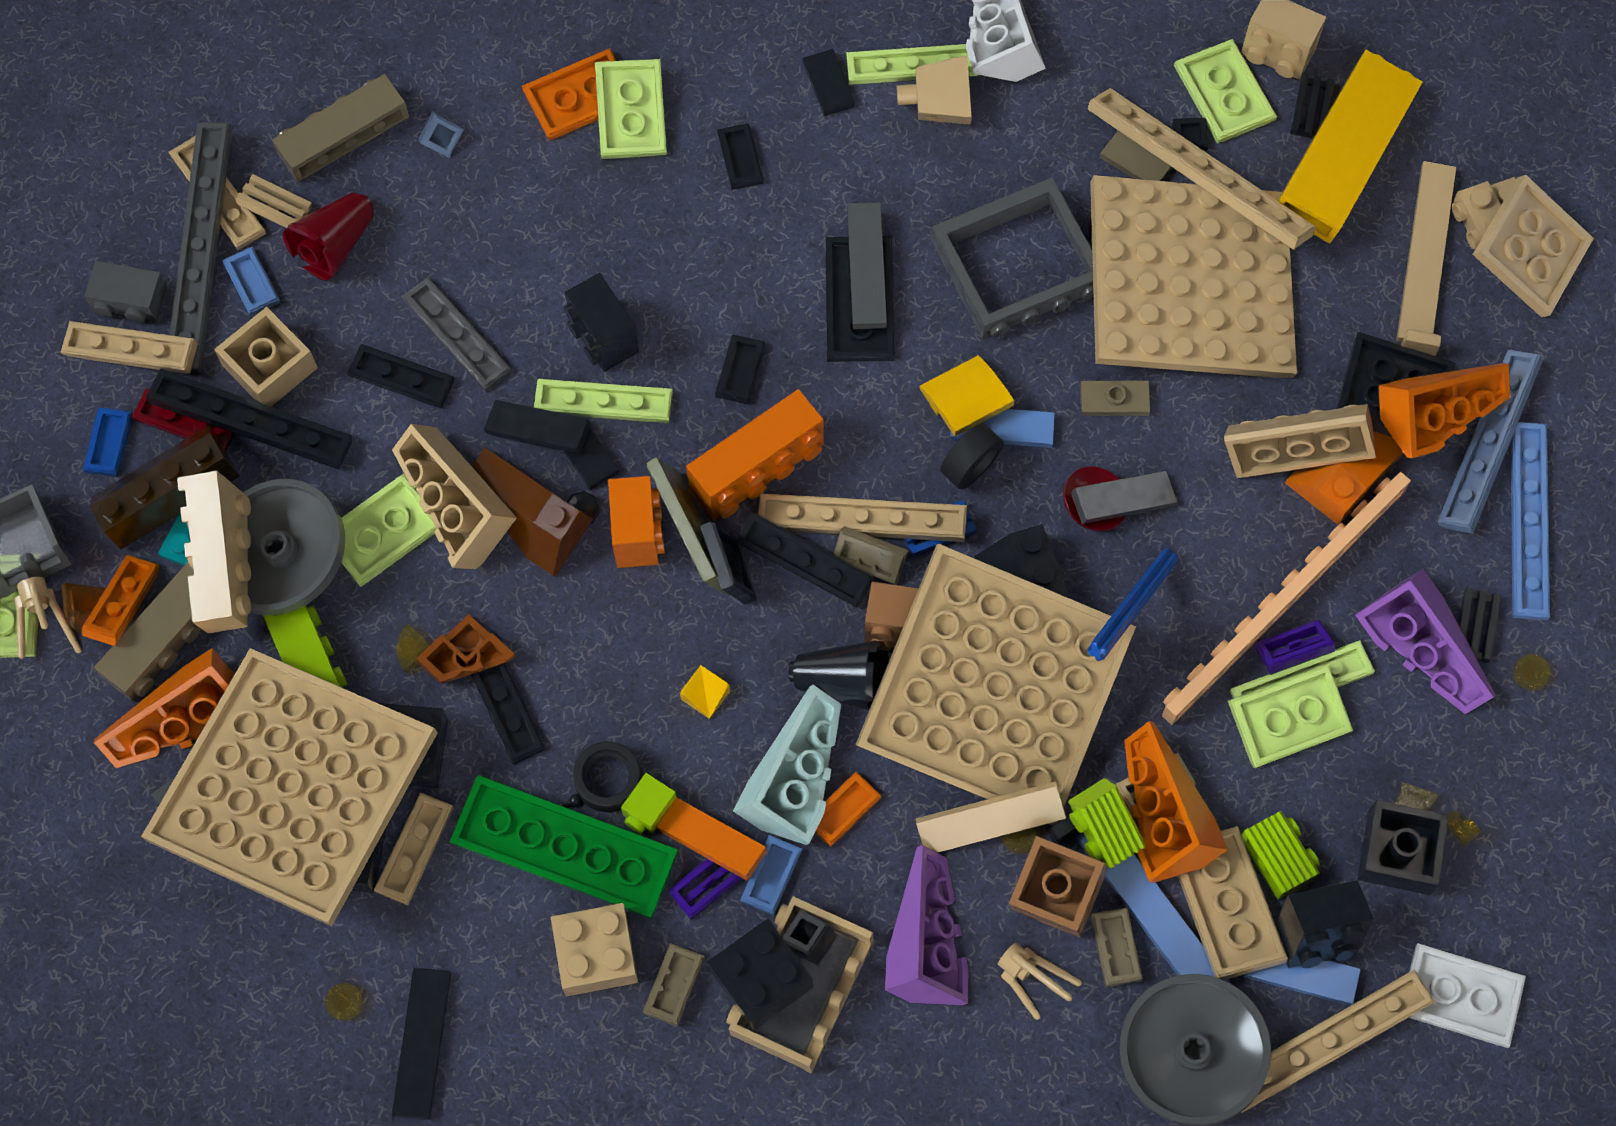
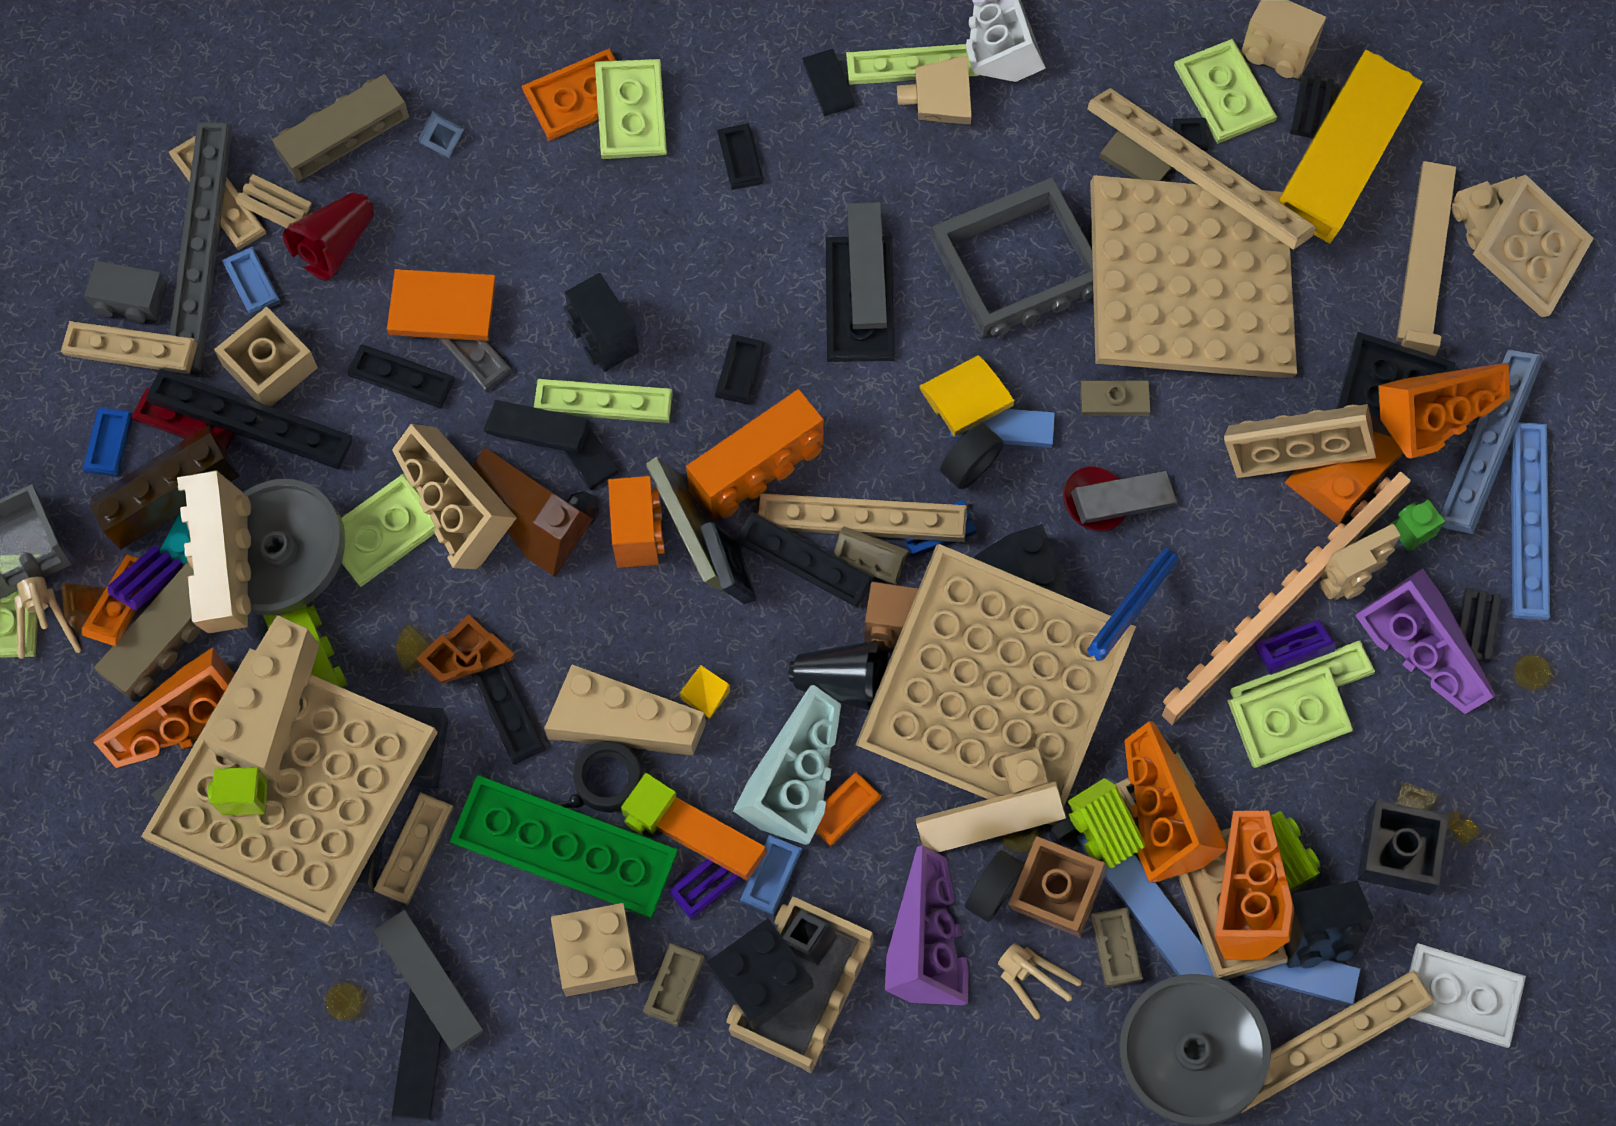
(139, 575): none -> dark purple tile
(238, 791): none -> lime brick
(265, 700): none -> tan wedge
(428, 981): none -> dark grey tile
(441, 305): none -> orange tile
(604, 709): none -> tan wedge
(994, 885): none -> black tyre
(1024, 769): none -> tan plate
(1255, 892): none -> orange wedge
(1352, 566): none -> tan plate
(1418, 524): none -> bright green brick

